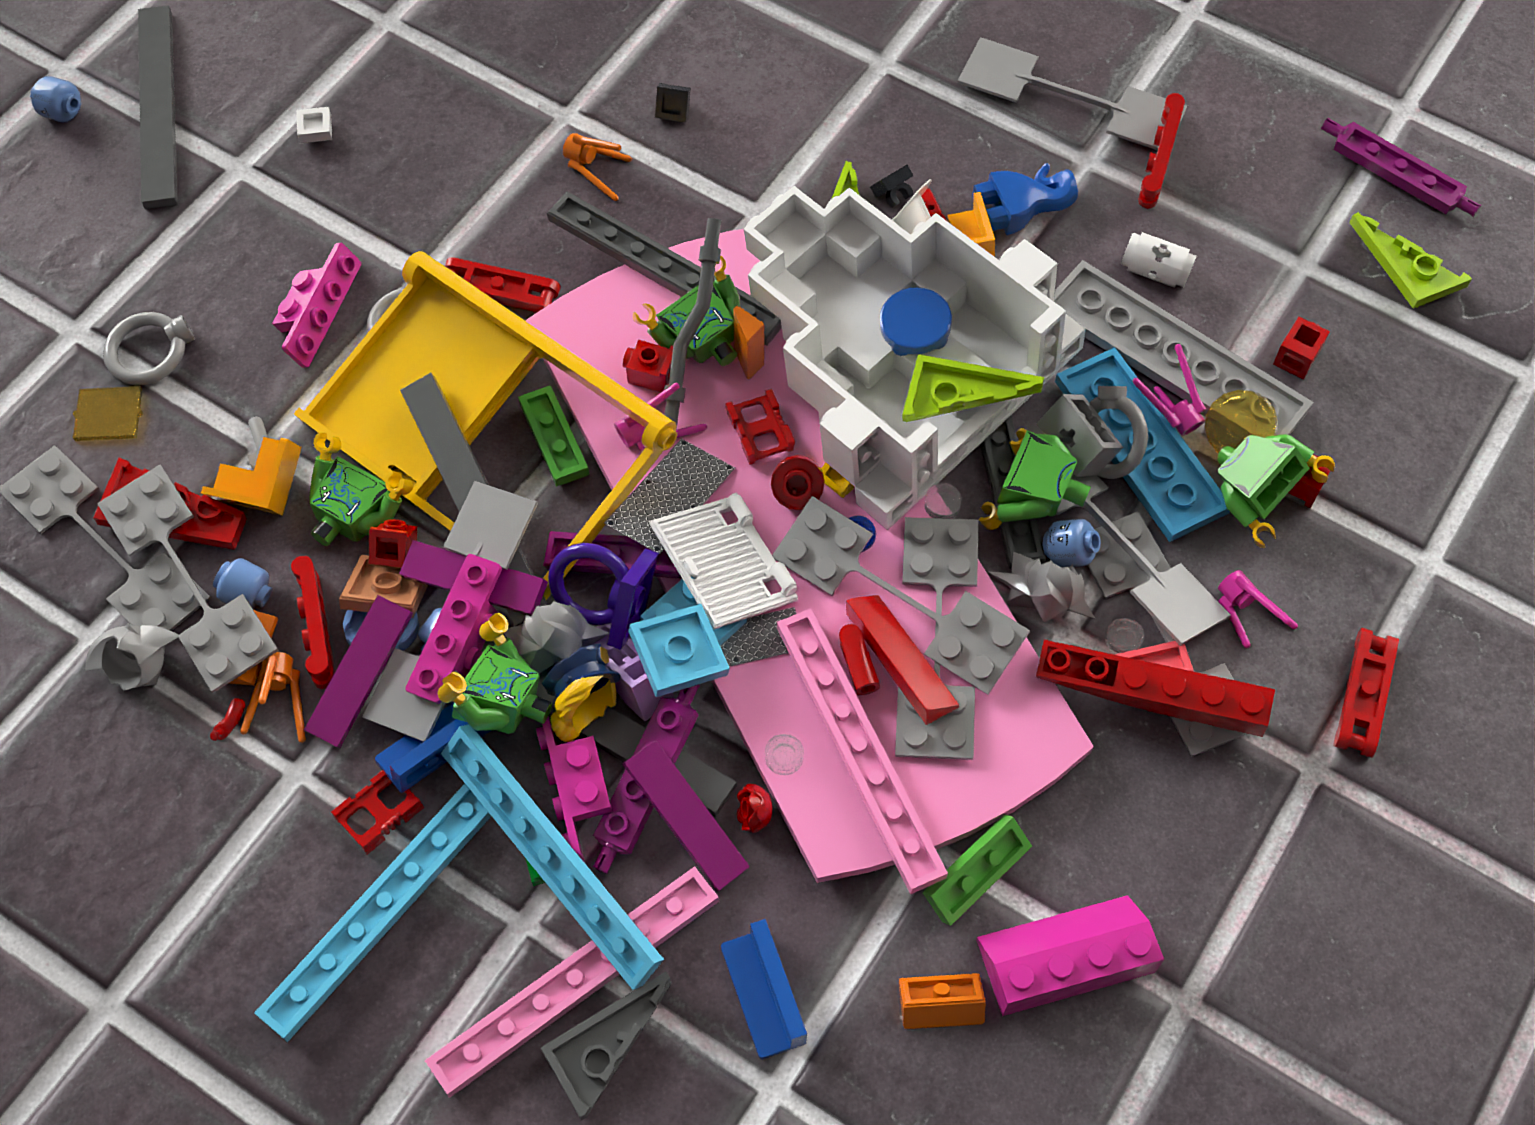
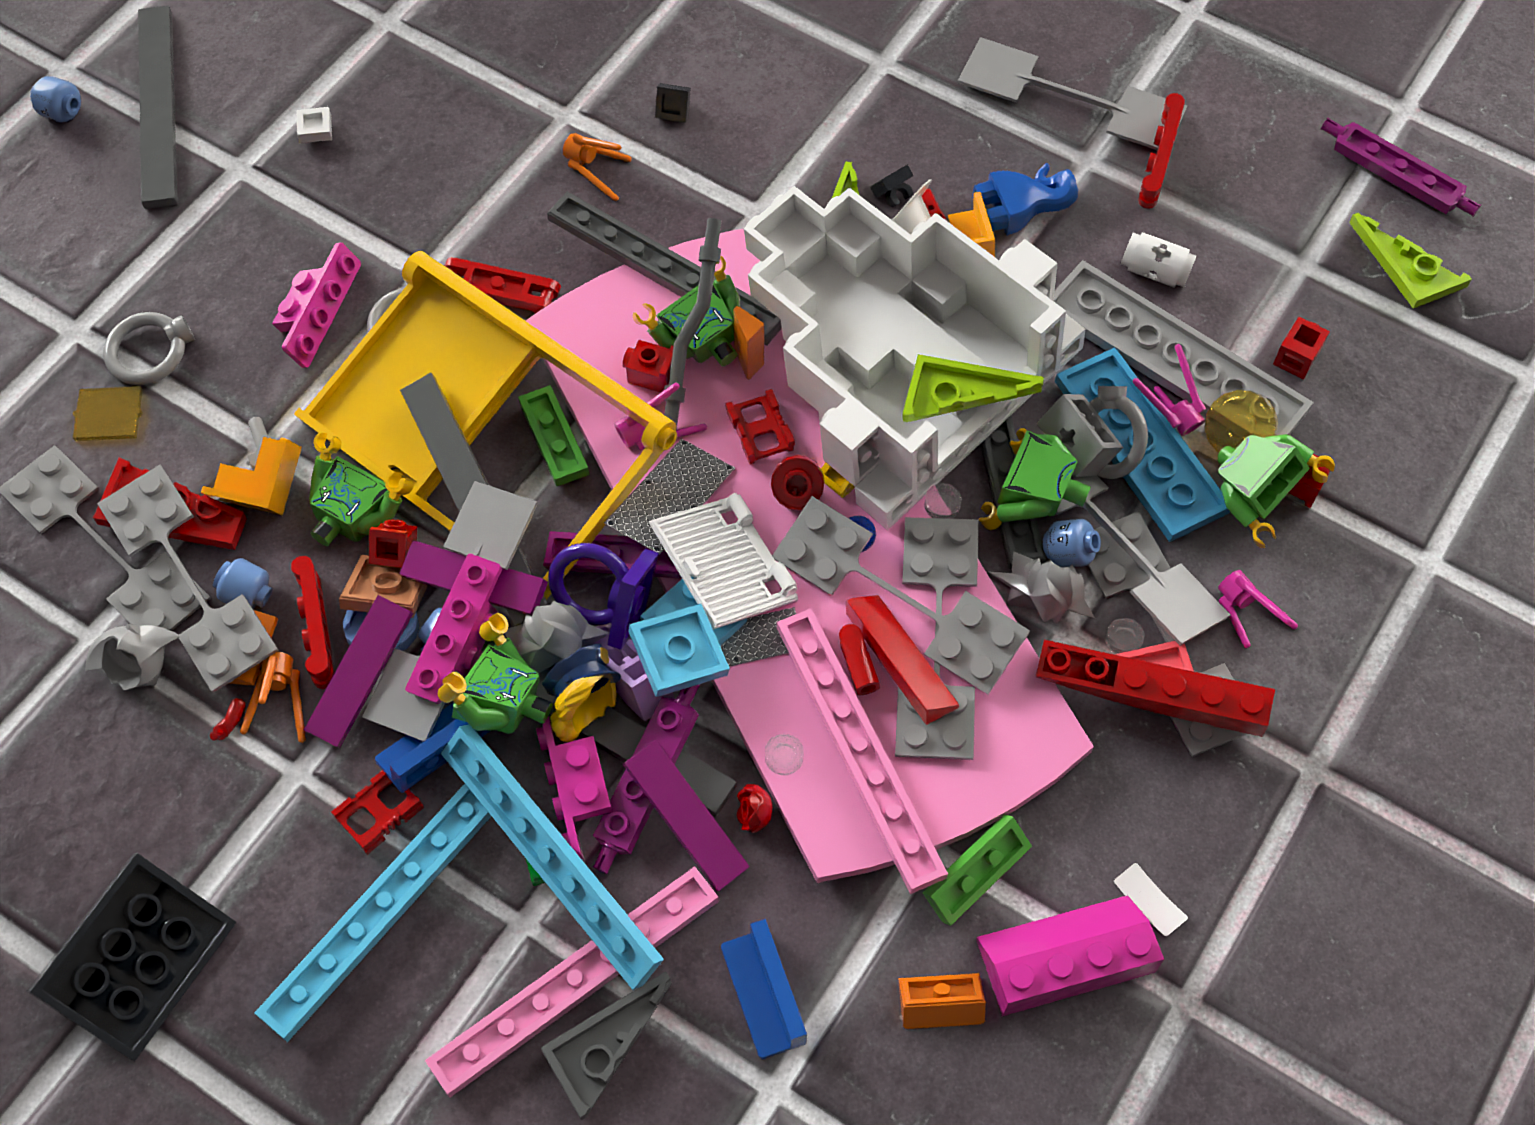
(132, 957): none -> black slope
(915, 321): blue tile -> none
(1150, 900): none -> white sticker
(1367, 692): red plate -> none

